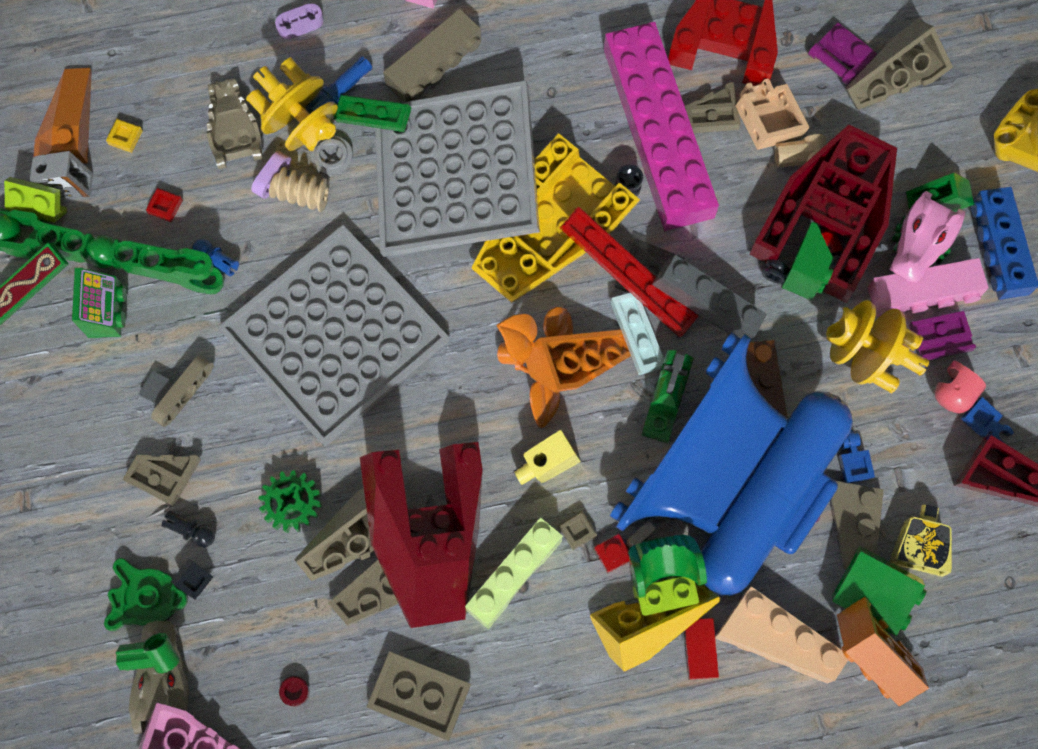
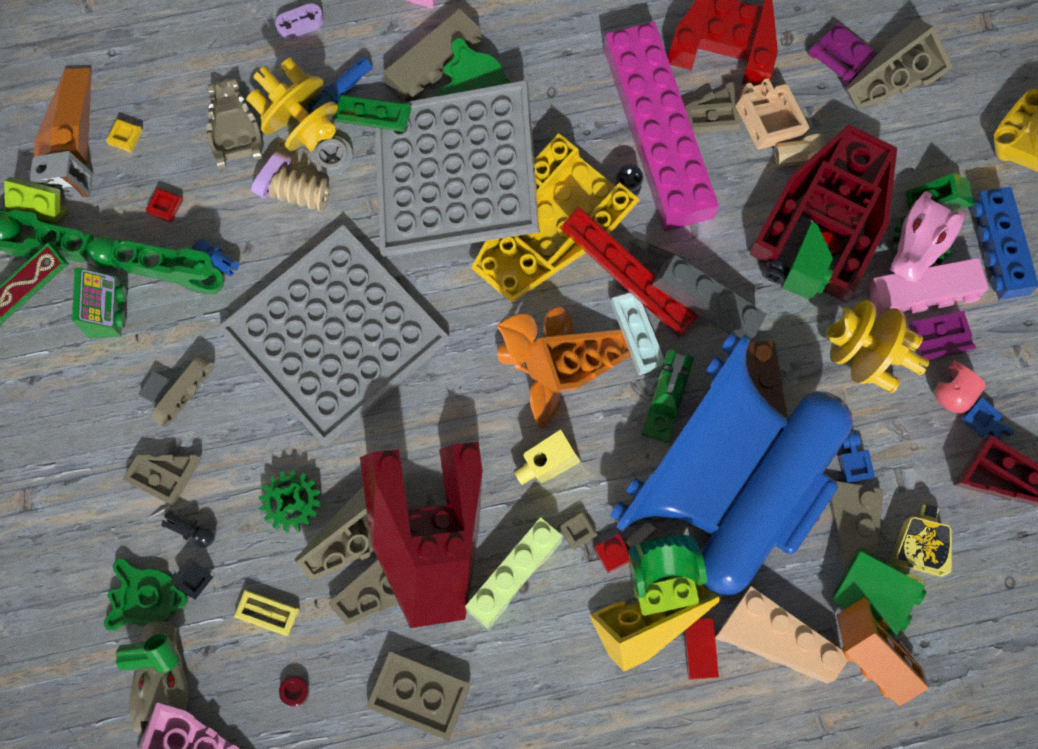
(290, 621): none -> light yellow tile
(471, 70): none -> green tile

